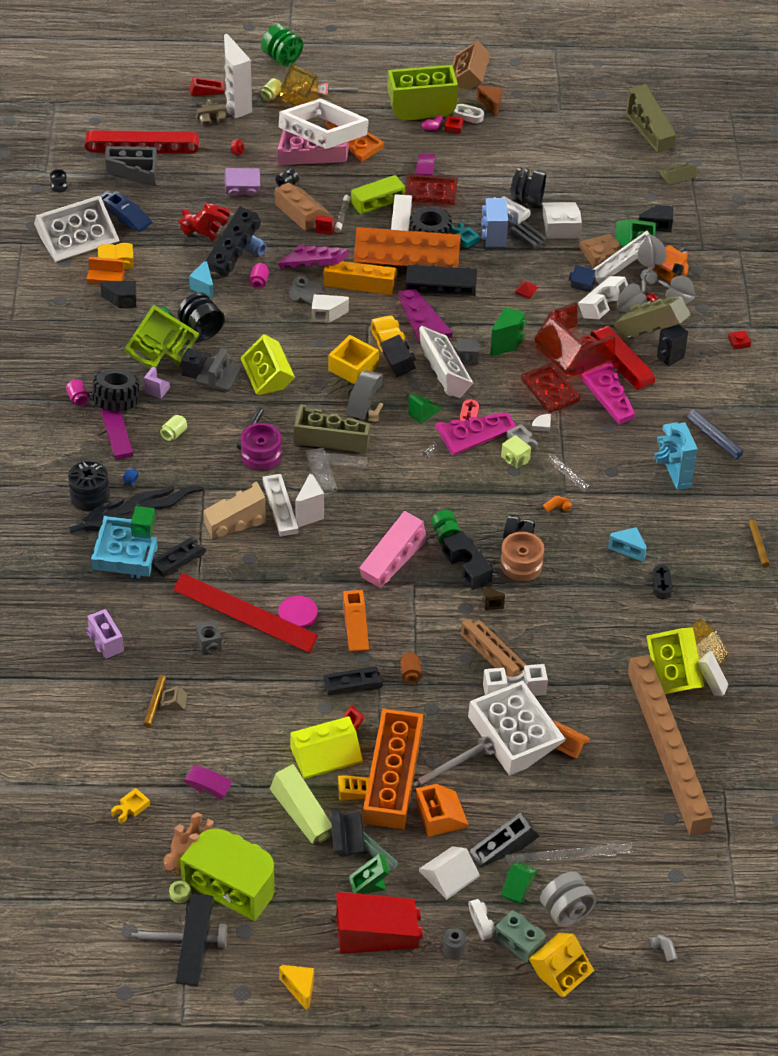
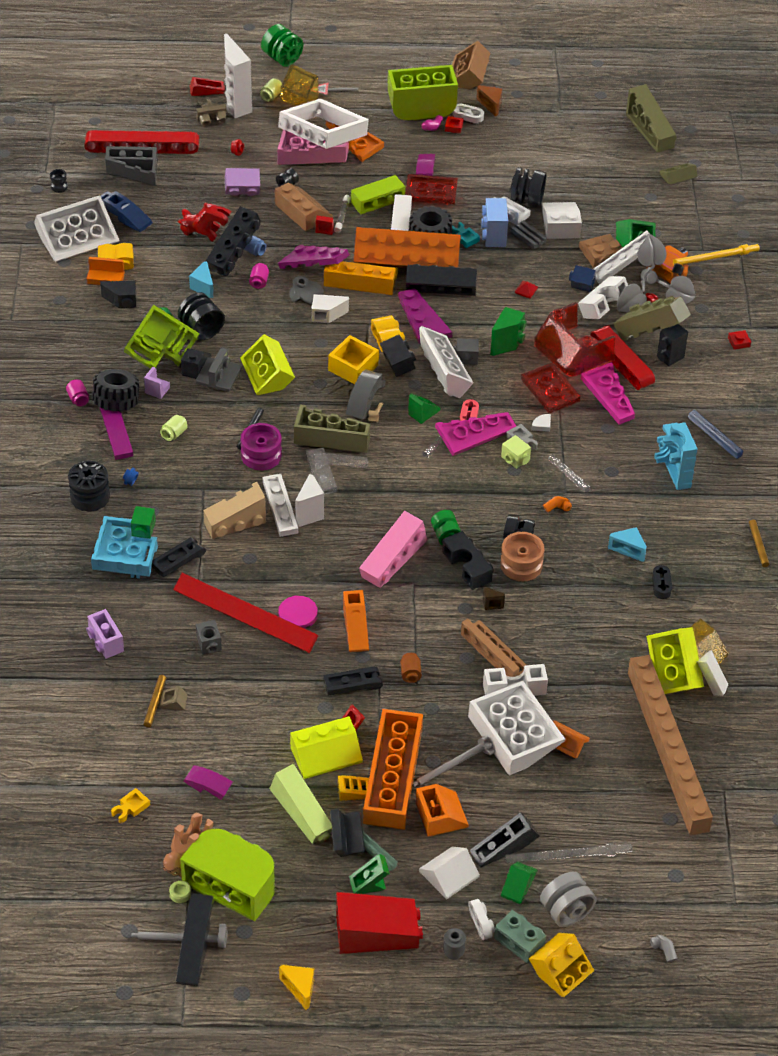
(118, 509): black piece -> none
(660, 215): black slope -> none
(742, 250): none -> yellow bar

